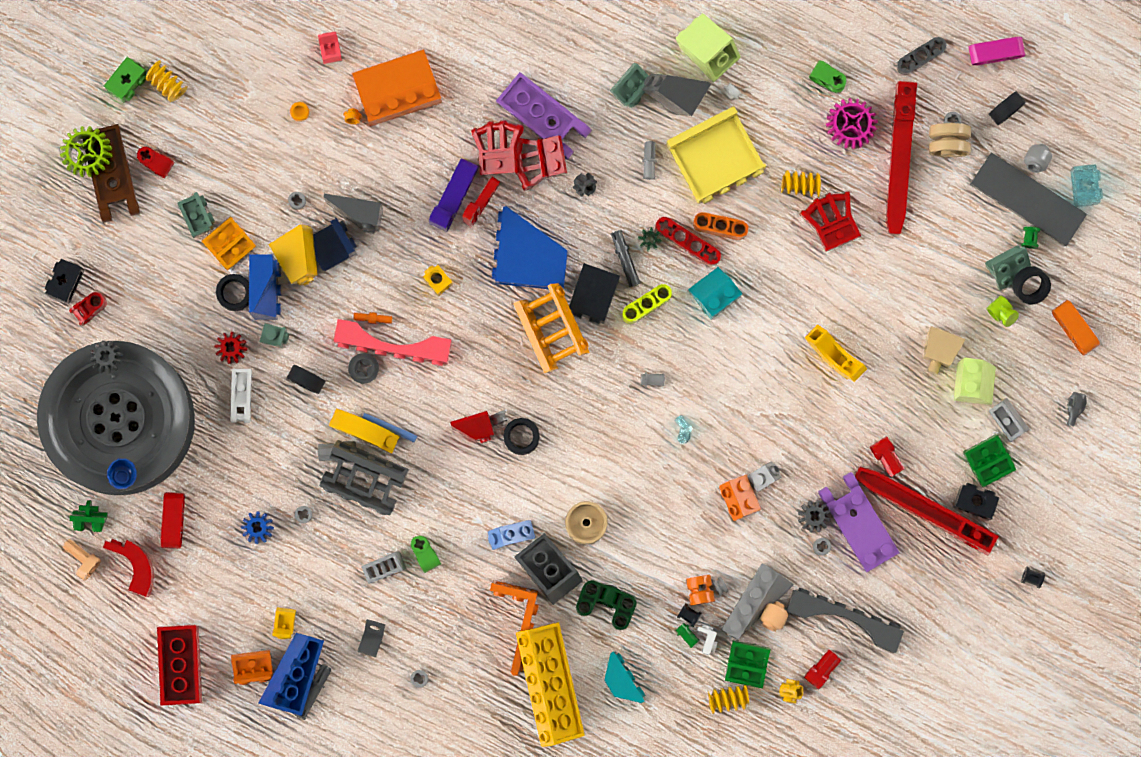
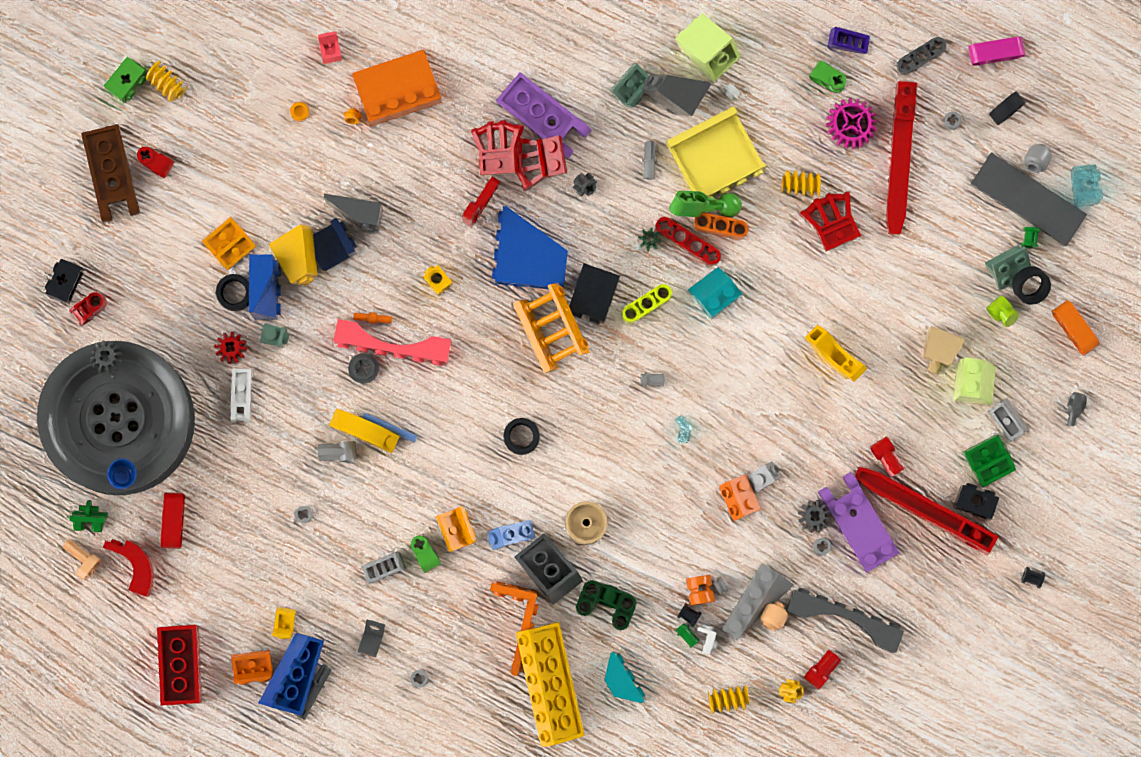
(82, 159): lime gear -> none
(196, 215): sand green bracket -> none
(264, 525): blue gear -> none
(292, 204): light grey bush -> none
(306, 379): black tyre -> none
(370, 465): dark grey fence -> none
(453, 196): dark purple beam -> none
(456, 529): none -> light orange bracket
(475, 427): red slope -> none
(499, 417): light grey bush -> none
(625, 258): dark grey pin -> none
(696, 202): none -> bright green beam
(747, 664): green slope -> none
(832, 42): none -> dark purple slope
(950, 140): tan wheel -> none

